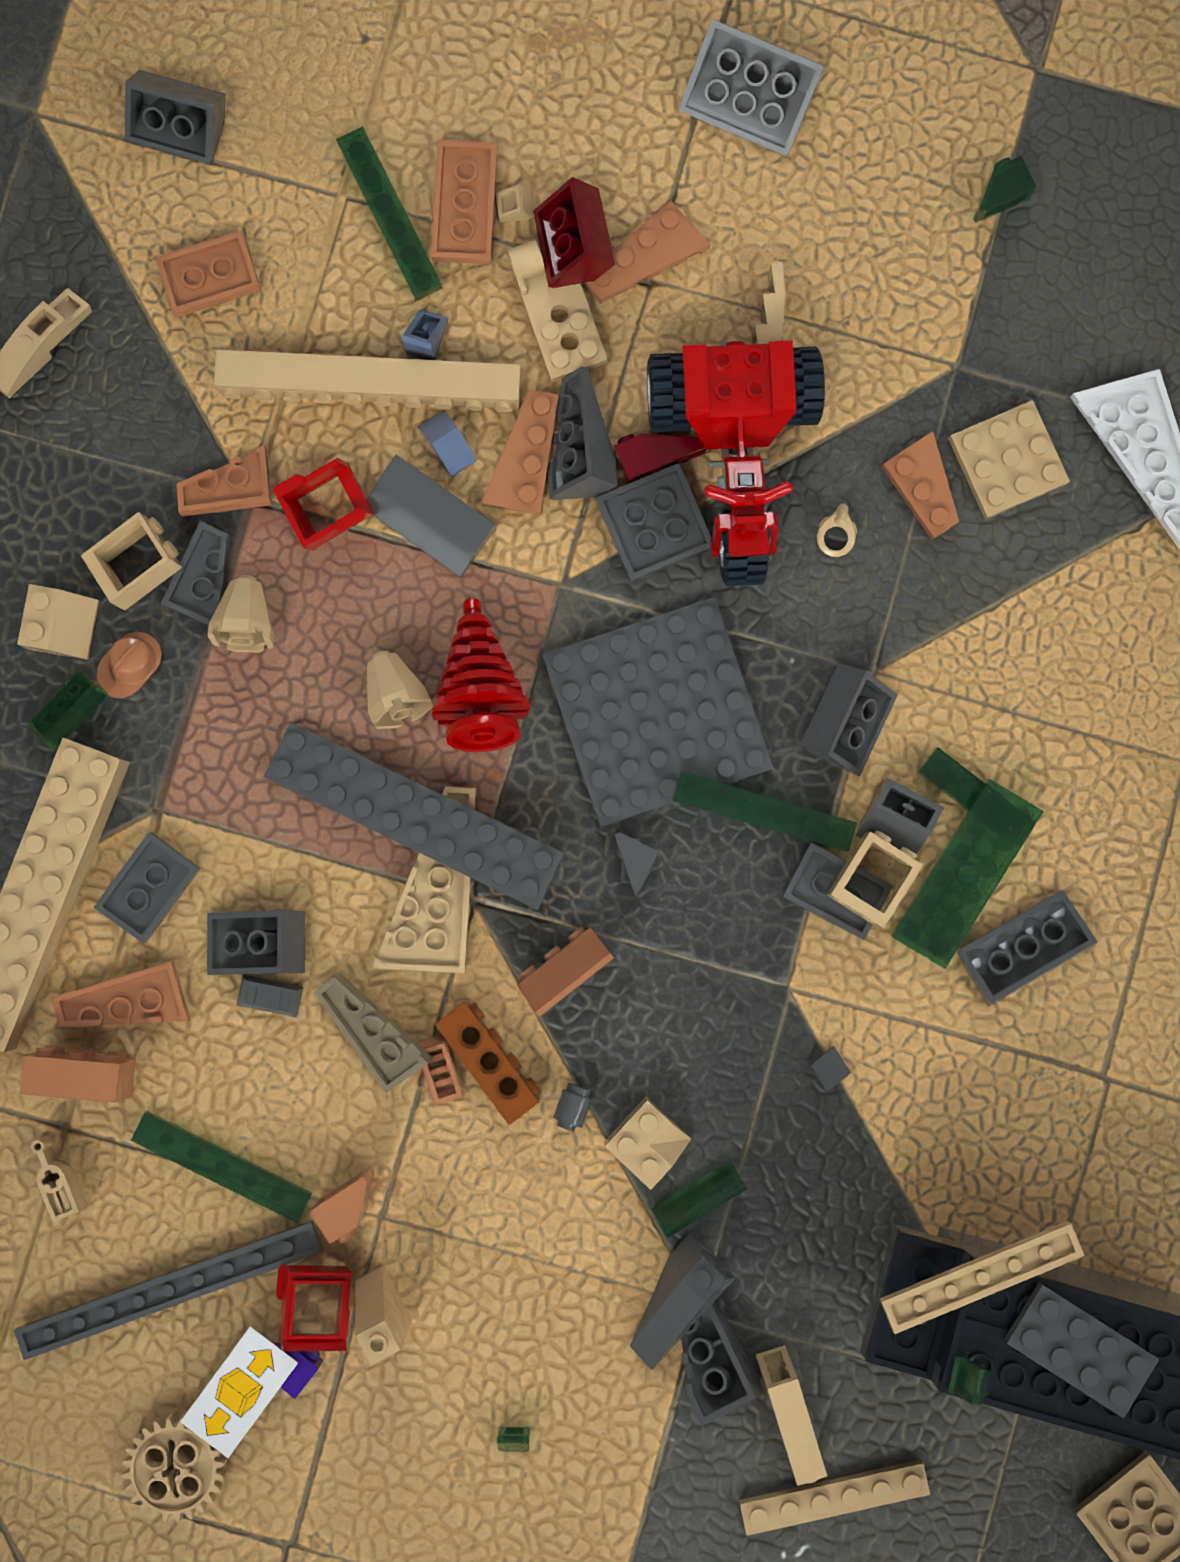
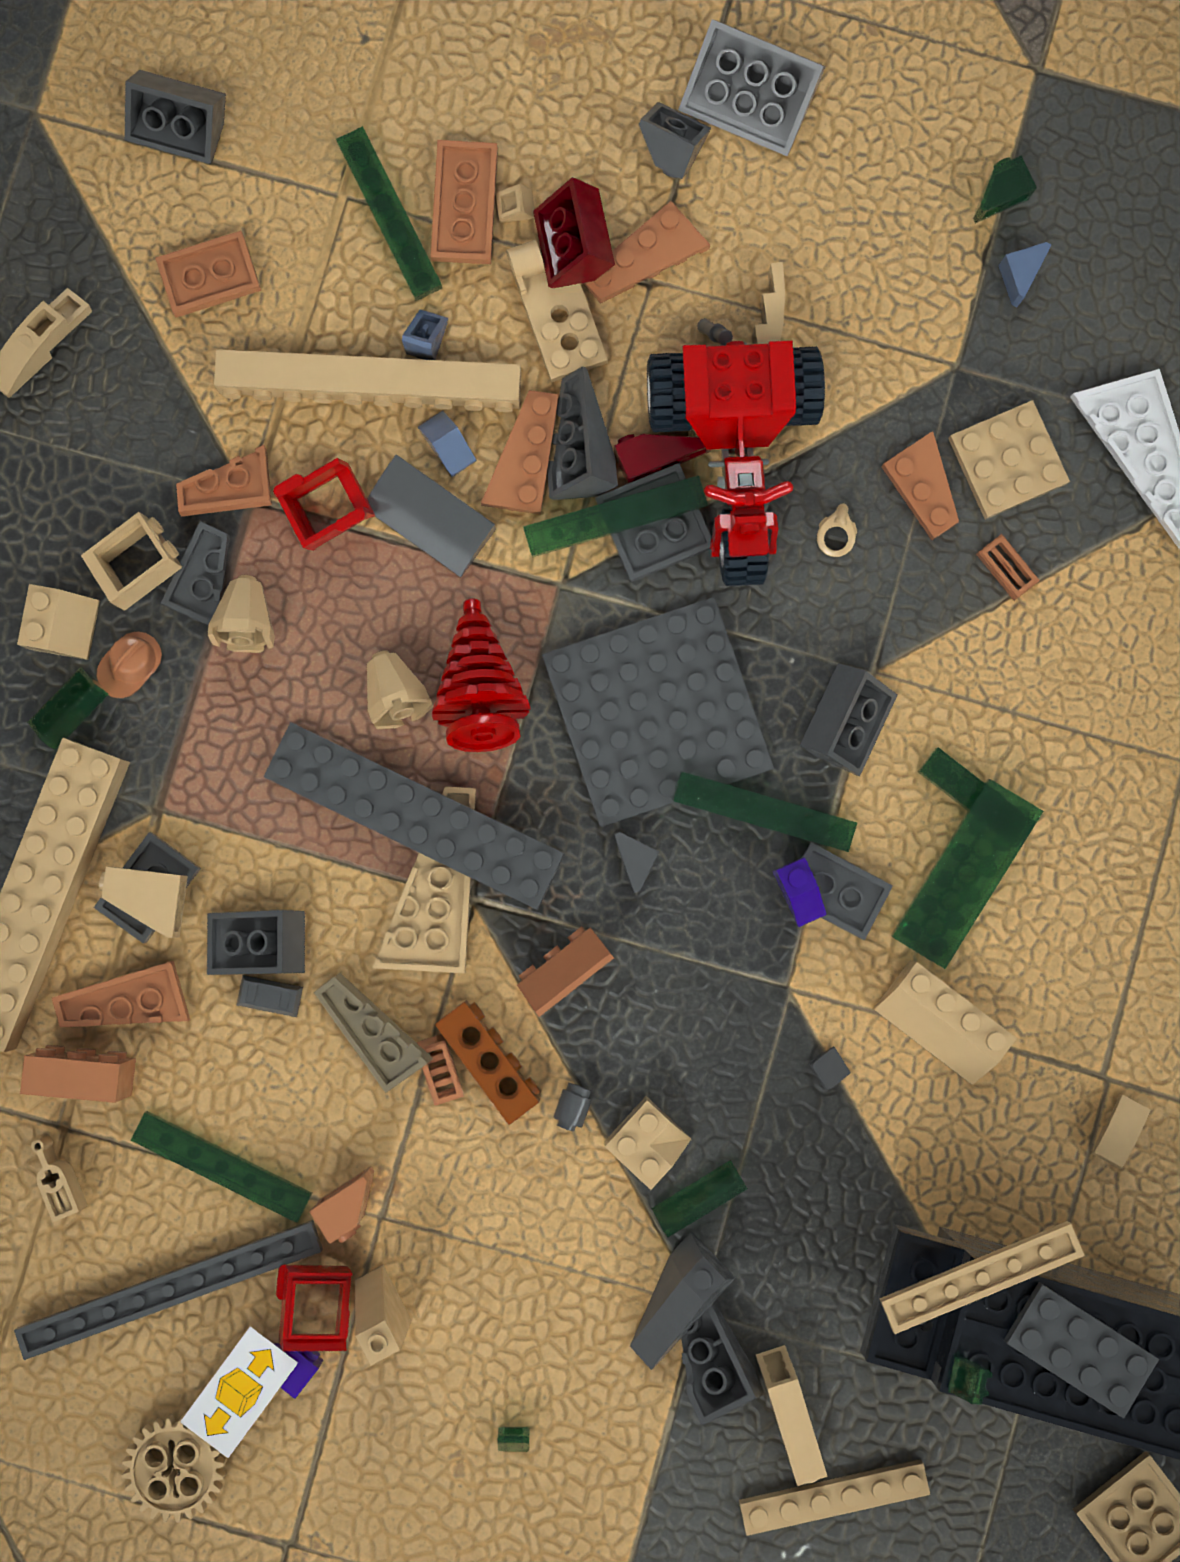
(147, 896): none -> tan slope
(615, 516): none -> clear green tile
(672, 139): none -> dark grey slope
(715, 332): none -> dark grey piece
(800, 891): none -> dark purple slope
(859, 906): tan window -> none
(900, 815): dark grey slope -> none
(944, 1023): none -> tan slope
(997, 572): none -> nougat tile
(1020, 269): none -> sand blue slope
(1026, 948): dark grey slope -> none
(1121, 1131): none -> tan slope

